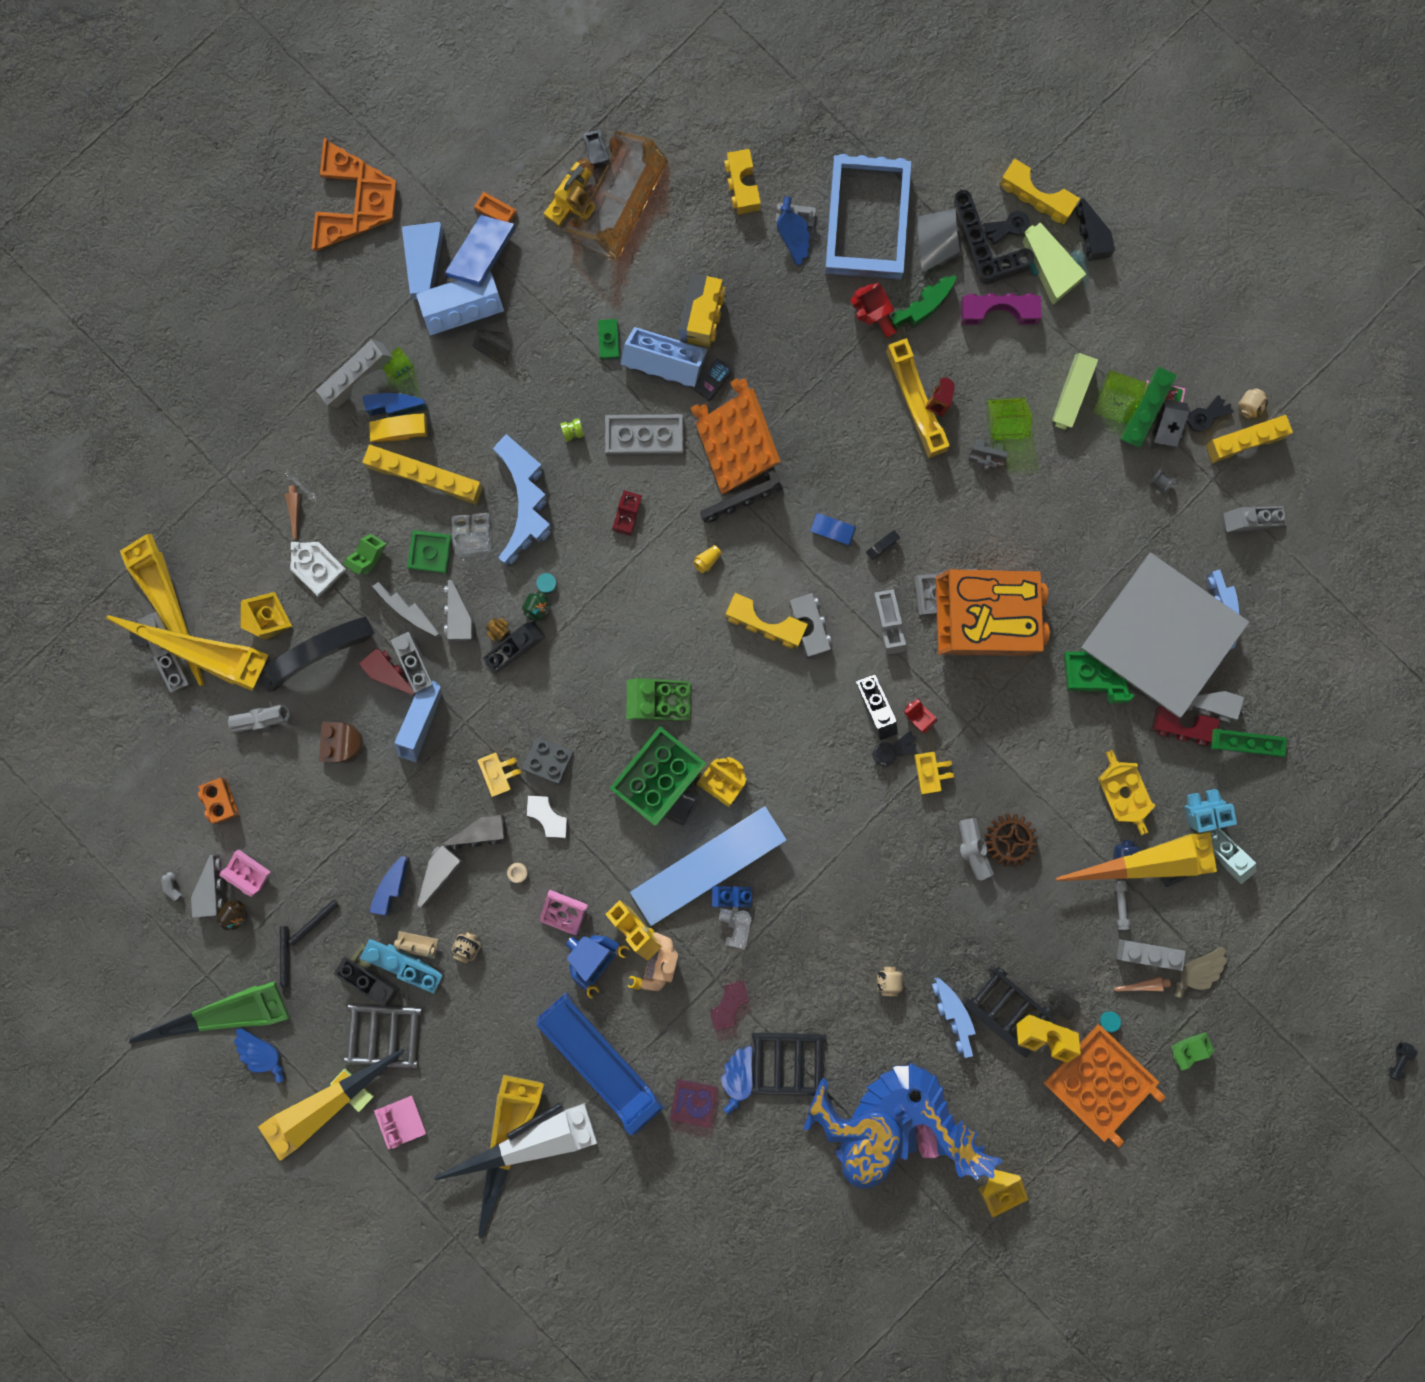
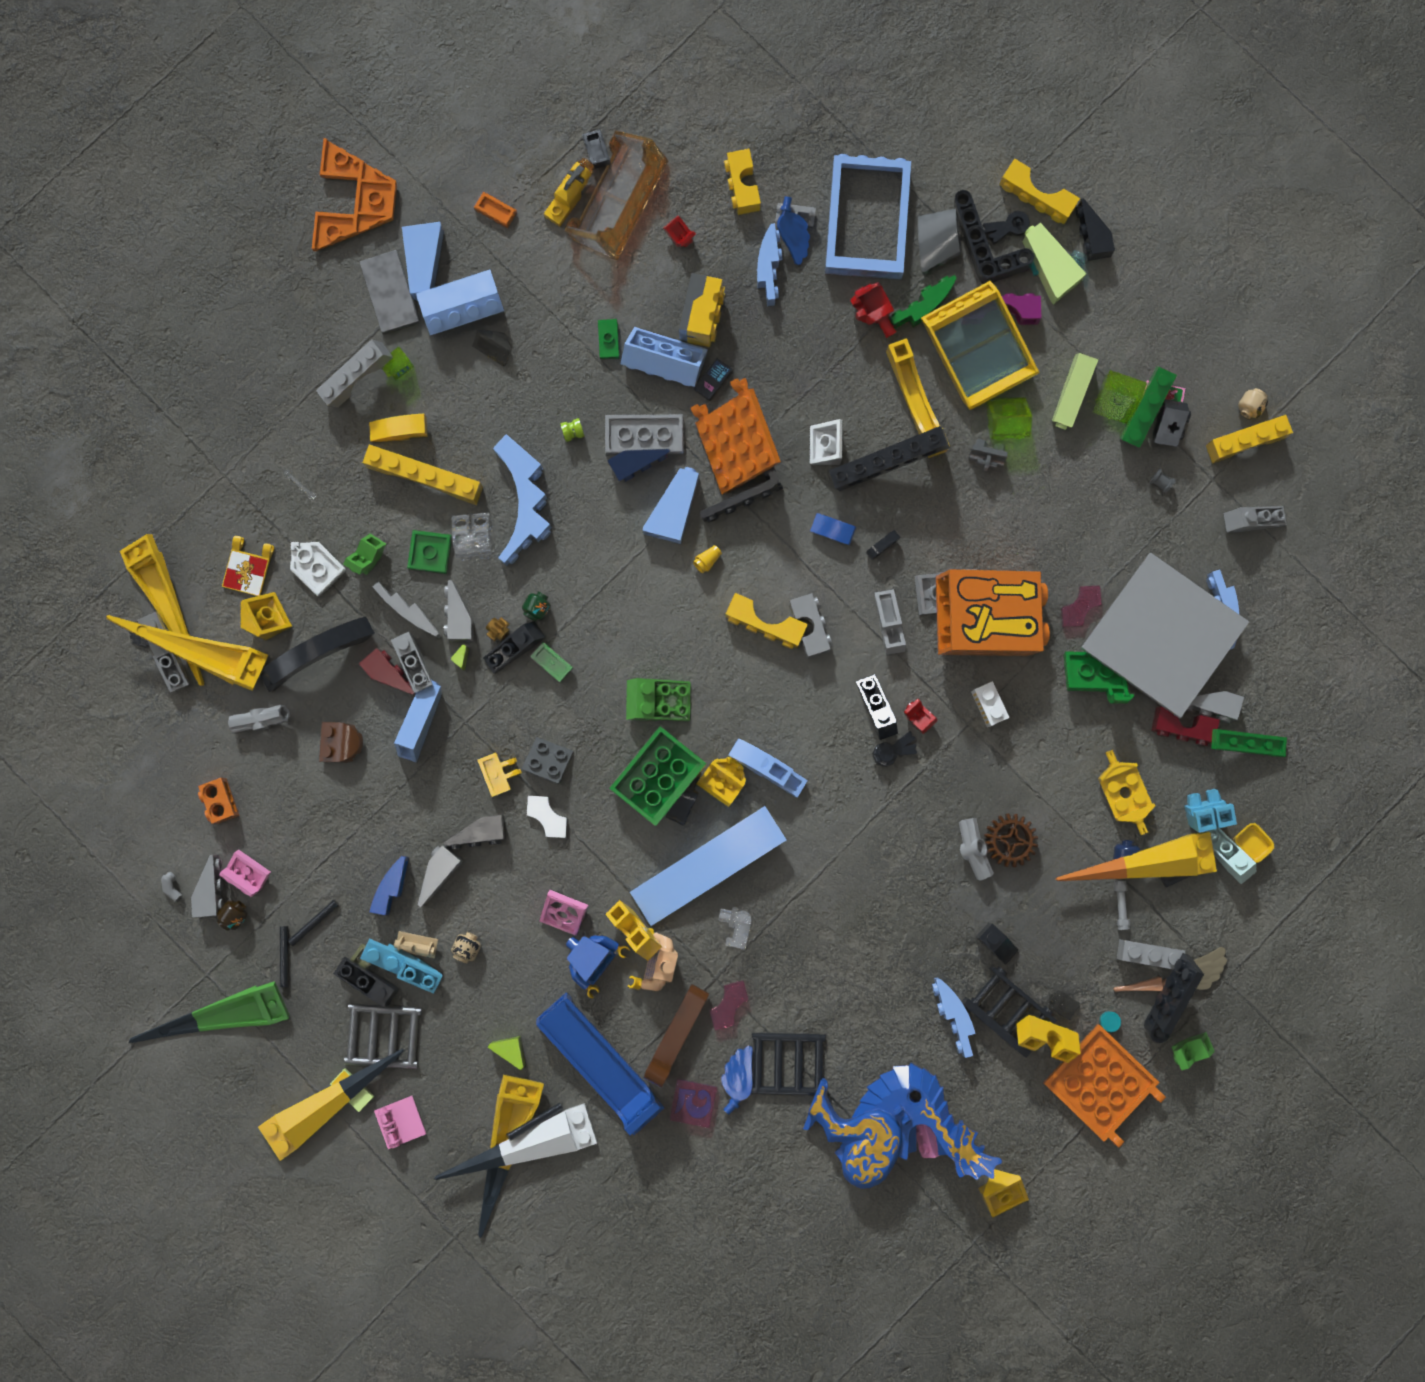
(245, 570): none -> flag
(258, 1054): blue animal -> none
(293, 504): nougat piece -> none
(389, 292): none -> flat silver tile
(393, 404): blue slope -> none
(460, 657): none -> lime slope
(480, 250): tile -> none
(510, 1050): none -> lime slope
(517, 872): tan tile -> none
(546, 583): teal tile -> none
(551, 662): none -> green plate
(580, 201): pearl gold leg -> none
(627, 512): dark red slope -> none
(630, 461): none -> dark blue slope
(672, 511): none -> light blue slope
(675, 1035): none -> reddish brown beam
(679, 232): none -> red bracket
(731, 896): blue slope -> none
(767, 263): none -> light blue slope
(768, 767): none -> light blue slope
(826, 443): none -> white slope
(889, 459): none -> black brick
(889, 981): tan head -> none
(928, 772): yellow hinge -> none
(941, 397): dark red leg -> none
(980, 345): none -> clear light blue window
(990, 704): none -> white brick
(997, 943): none -> black slope
(1087, 598): none -> clear pink tile
(1173, 999): none -> black hinge
(1202, 418): black piece -> none
(1254, 842): none -> yellow piece
(1406, 1052): black bar -> none

